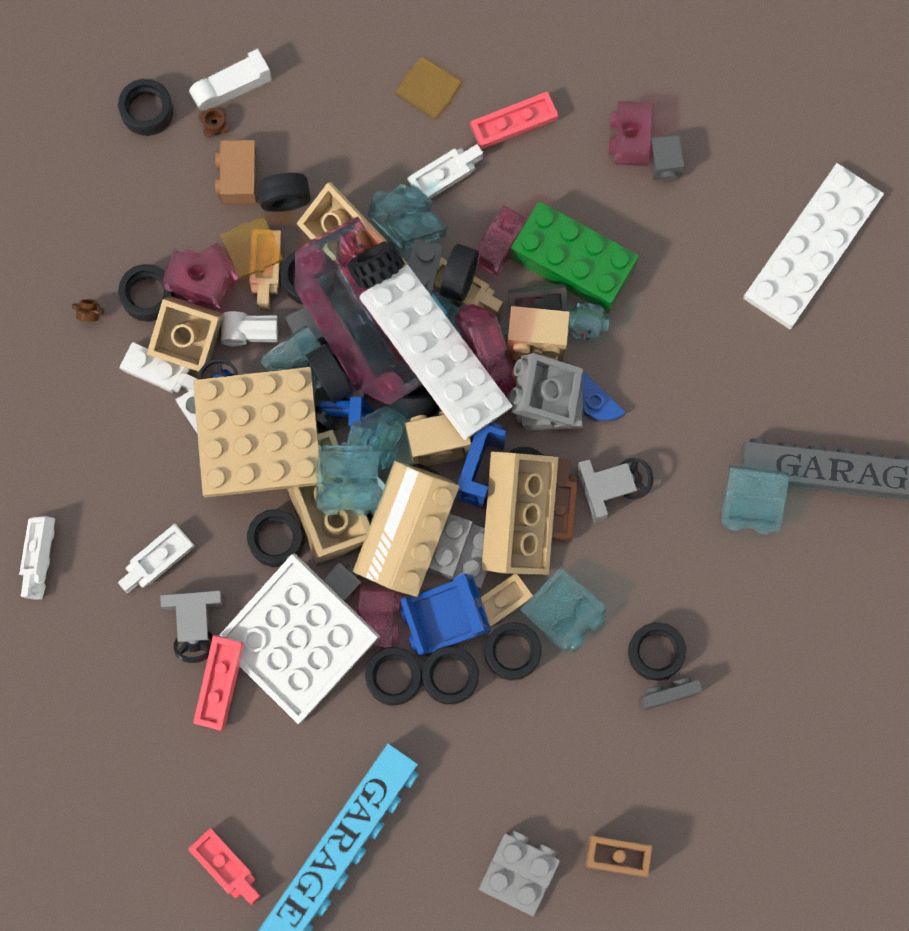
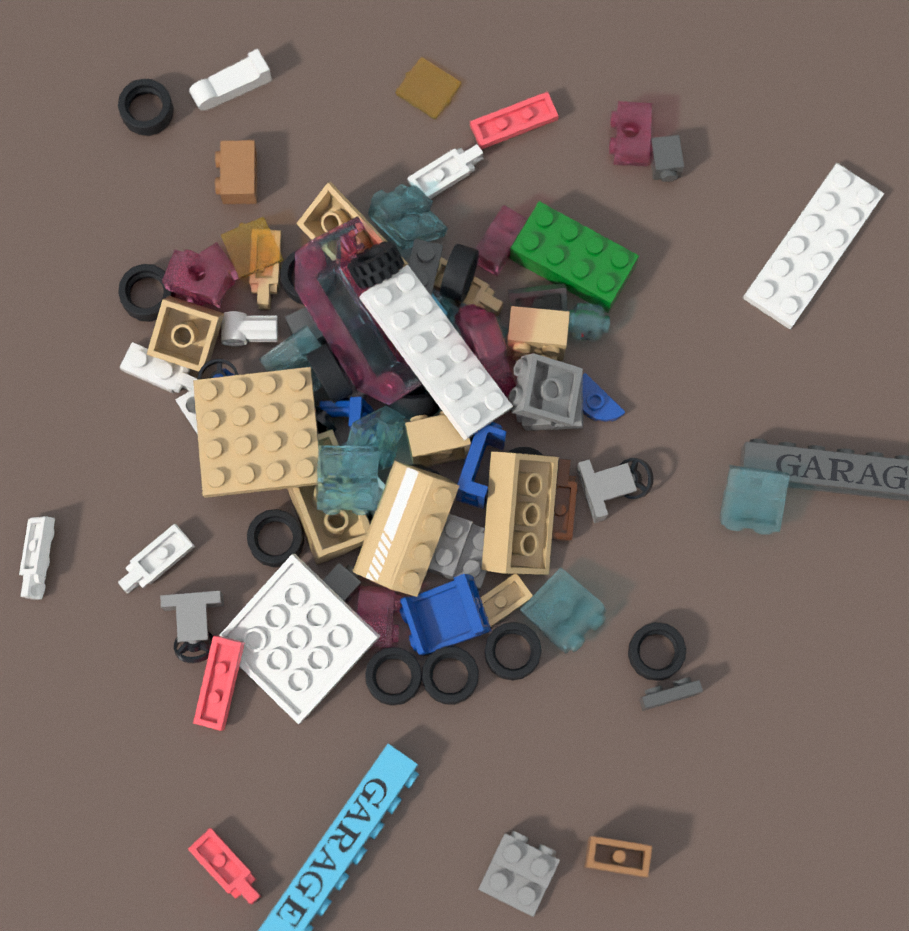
(88, 310): reddish brown plate -> none
(211, 114): reddish brown plate -> none
(283, 192): black tyre -> none

